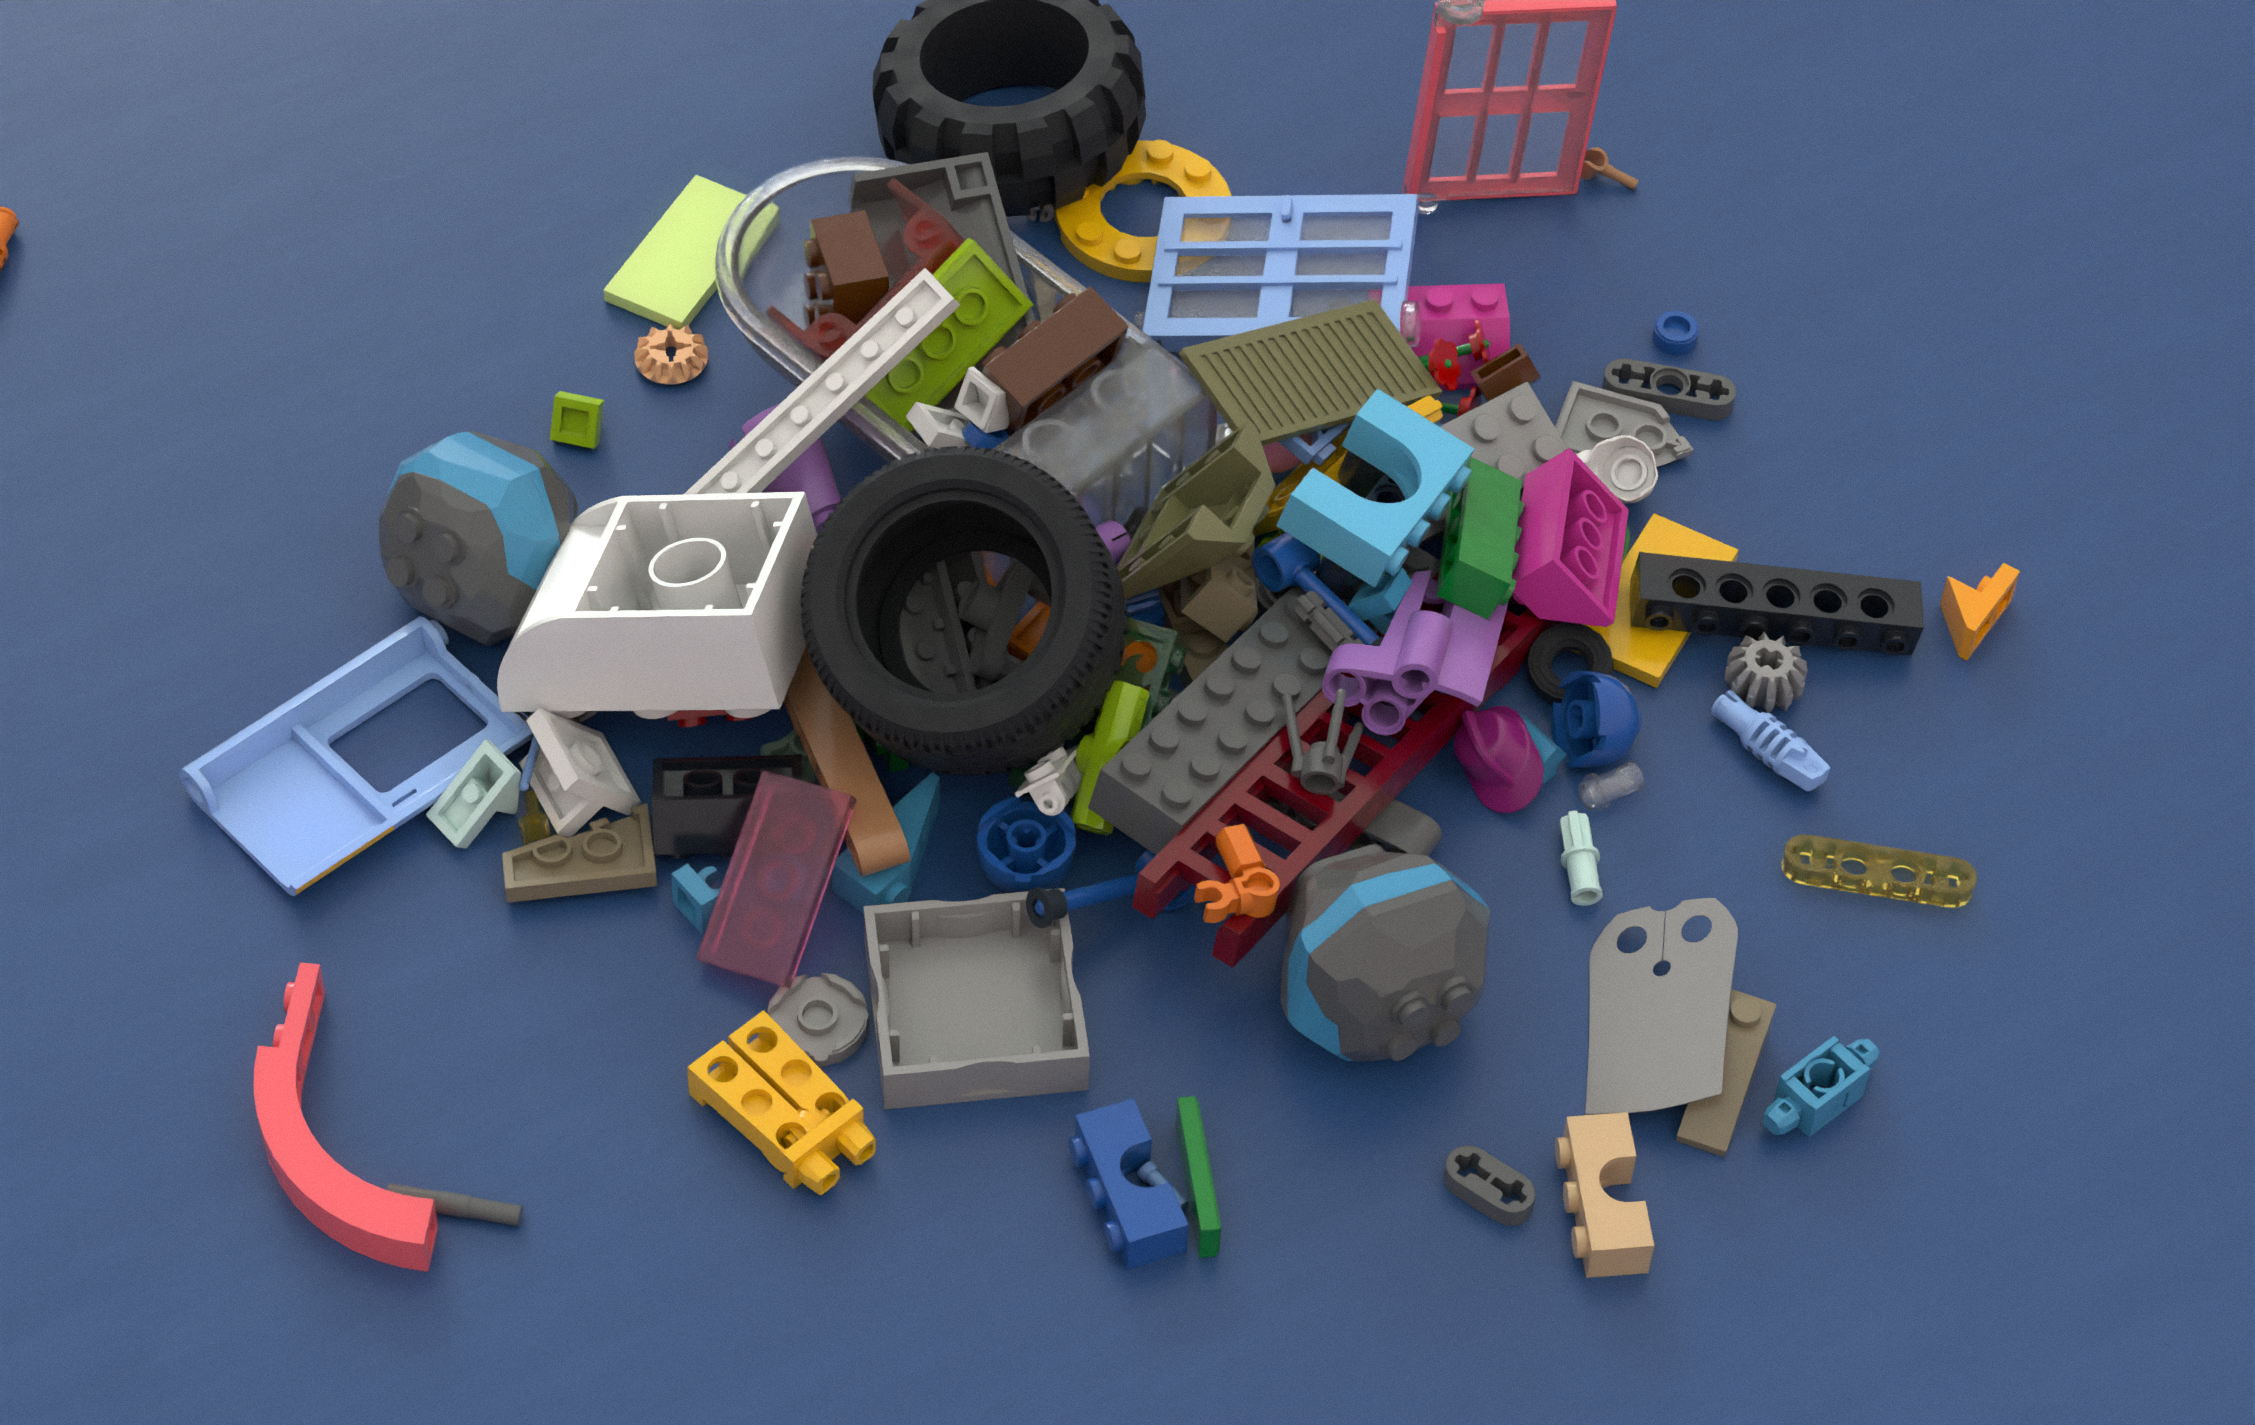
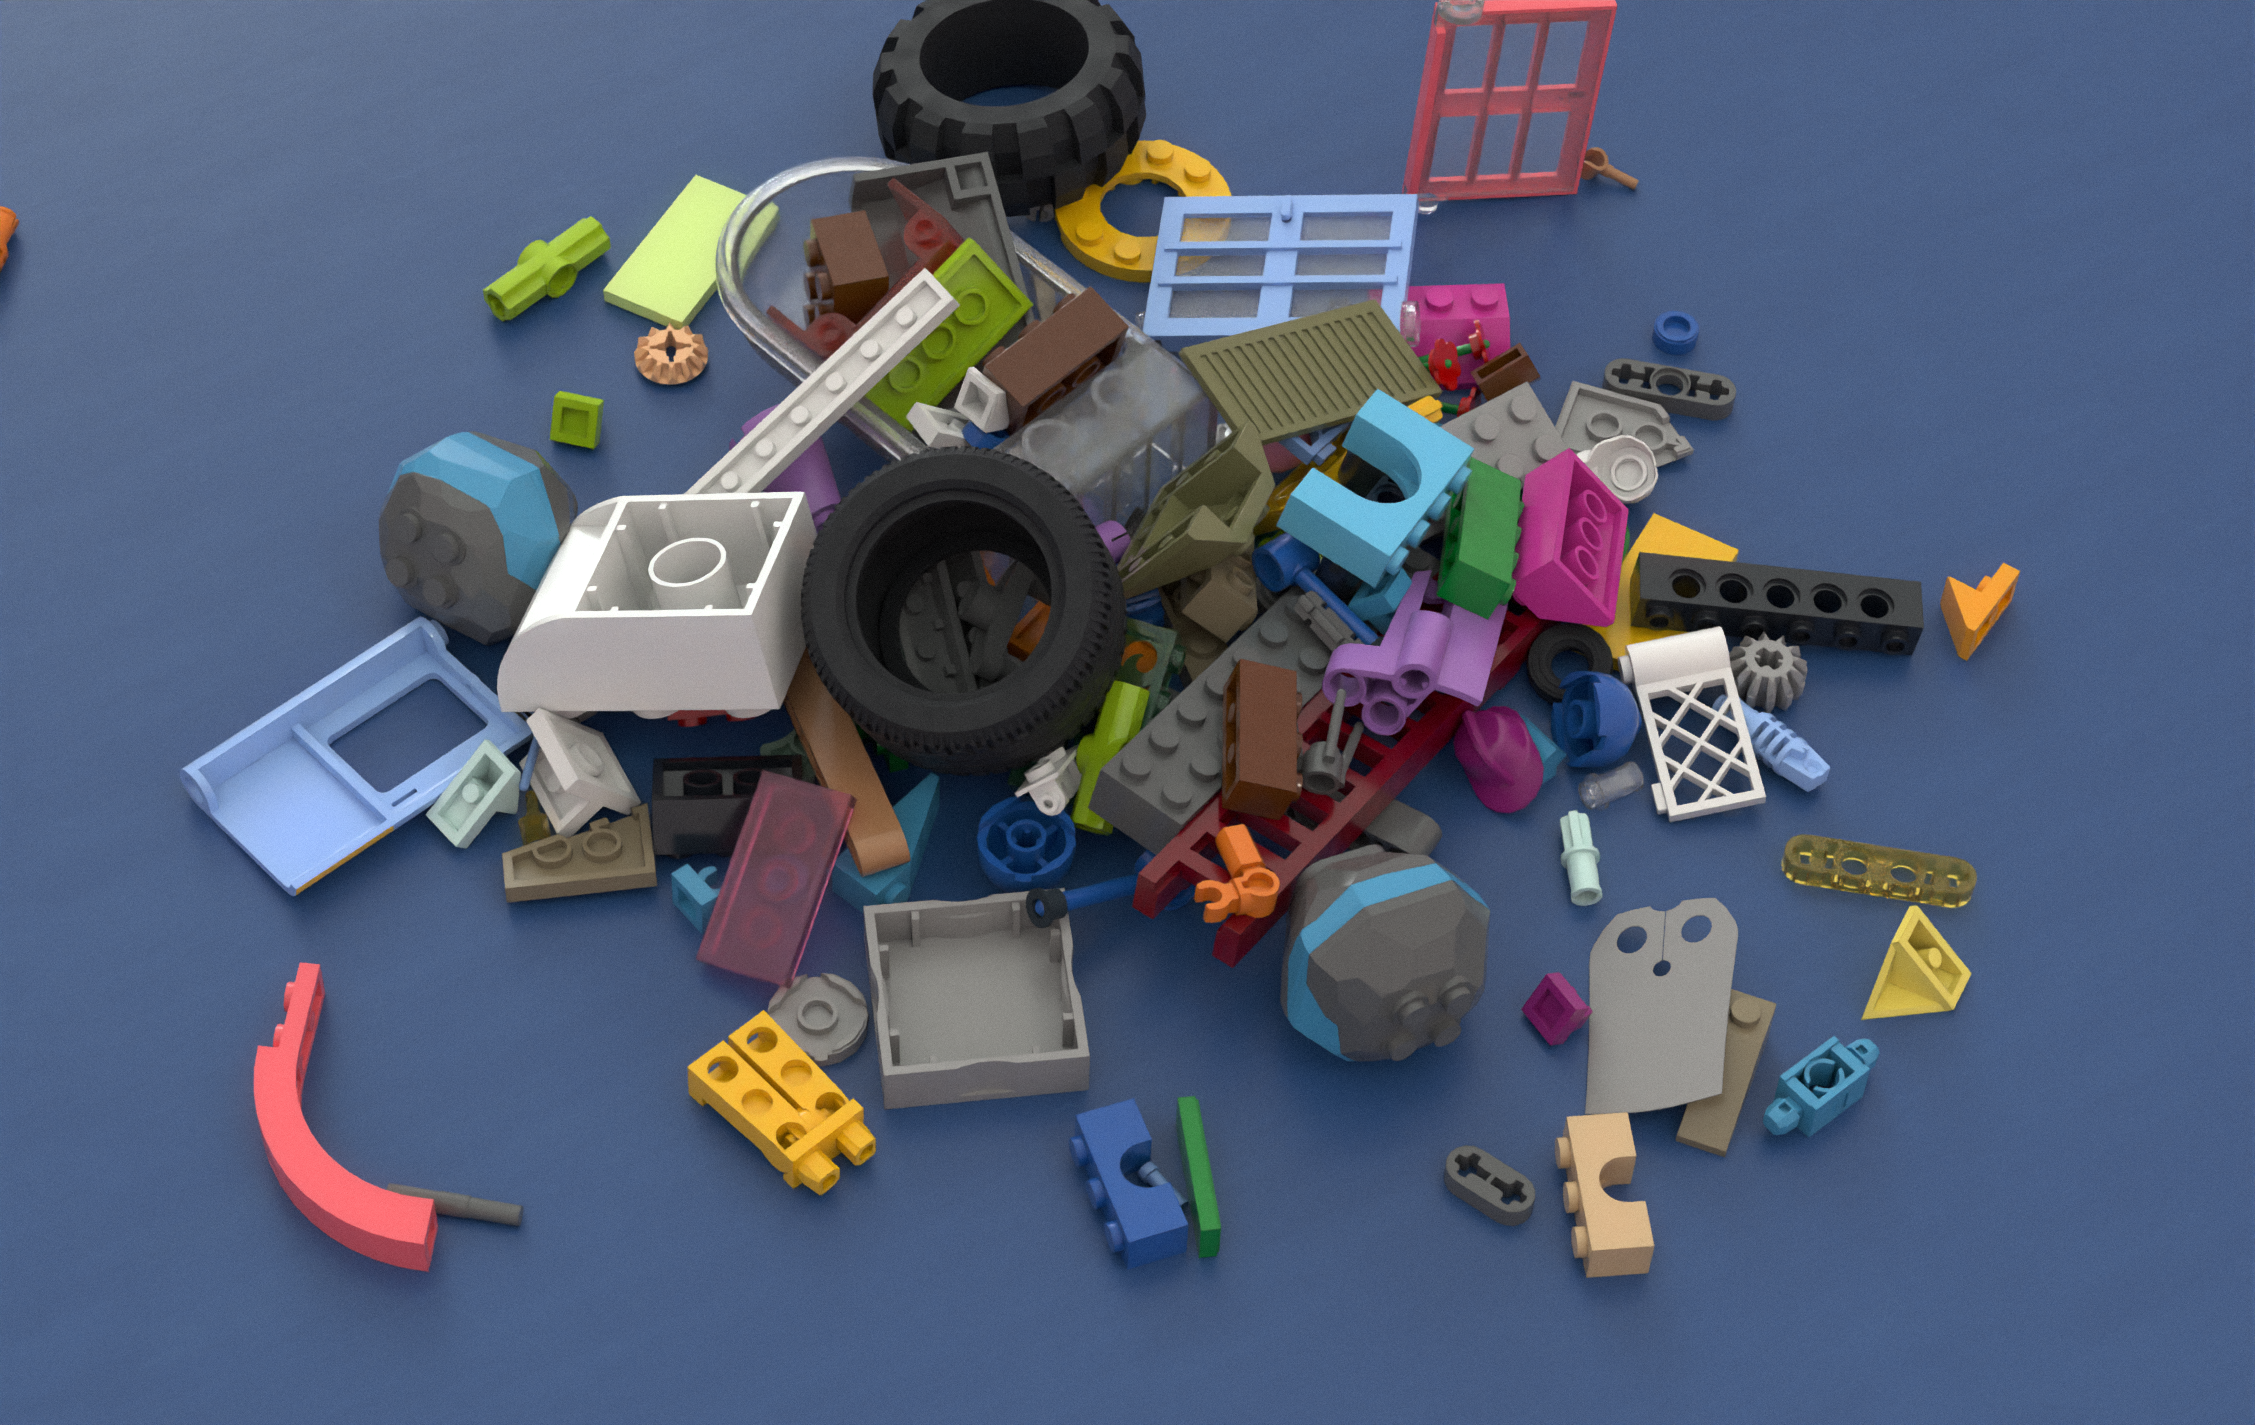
(546, 269): none -> lime piece
(1261, 740): none -> reddish brown brick
(1556, 1009): none -> magenta tile
(1679, 666): none -> white piece
(1917, 973): none -> light yellow slope

